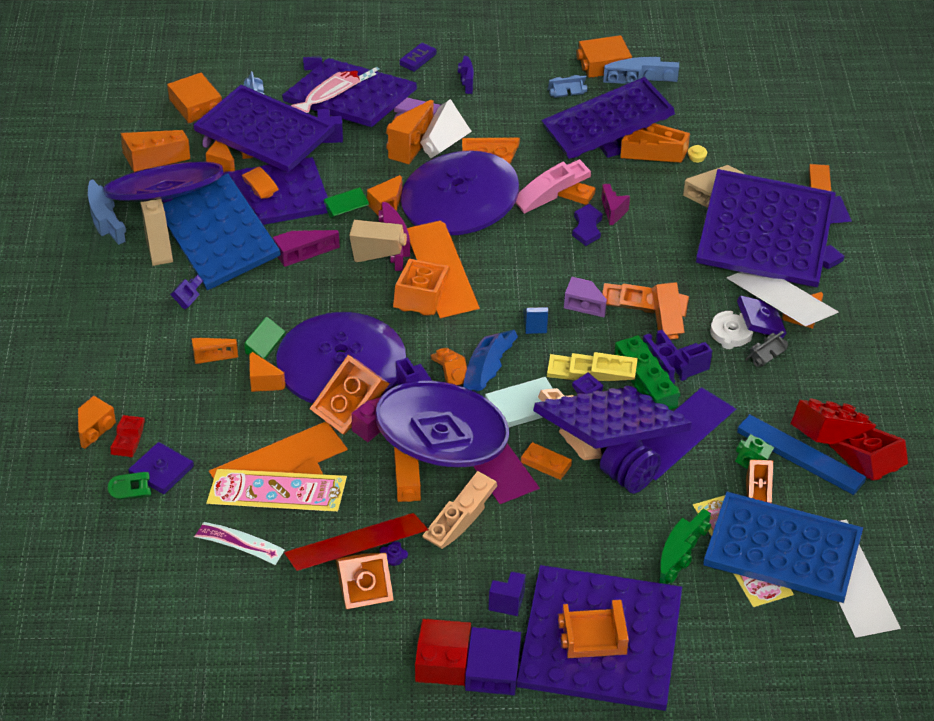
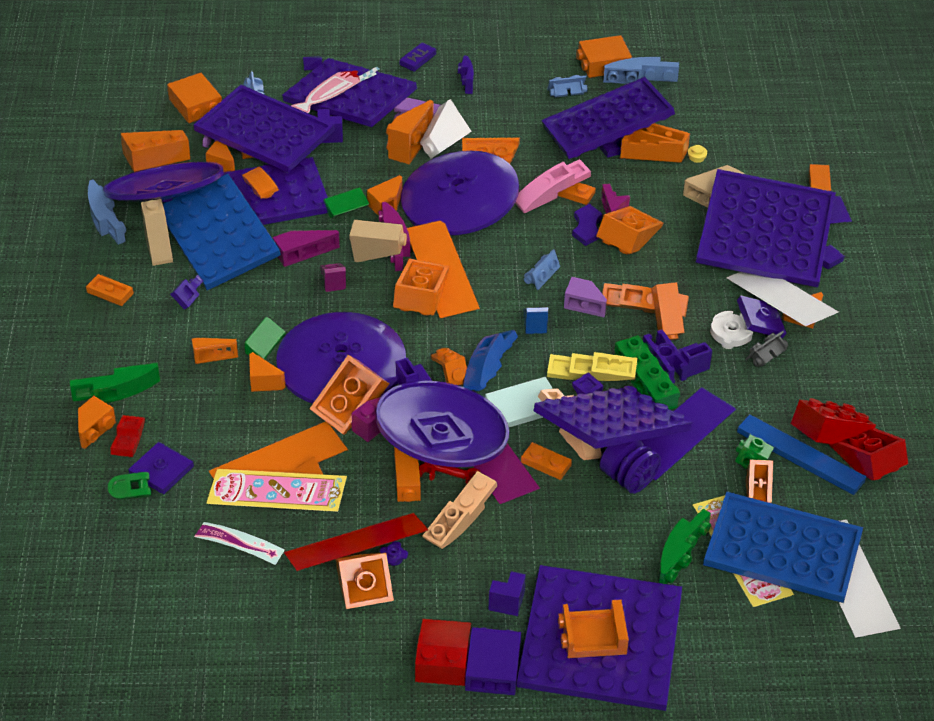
(109, 290): none -> orange plate
(123, 384): none -> green slope
(334, 276): none -> magenta slope
(453, 471): none -> red bar
(543, 270): none -> medium blue hinge
(628, 229): none -> orange slope

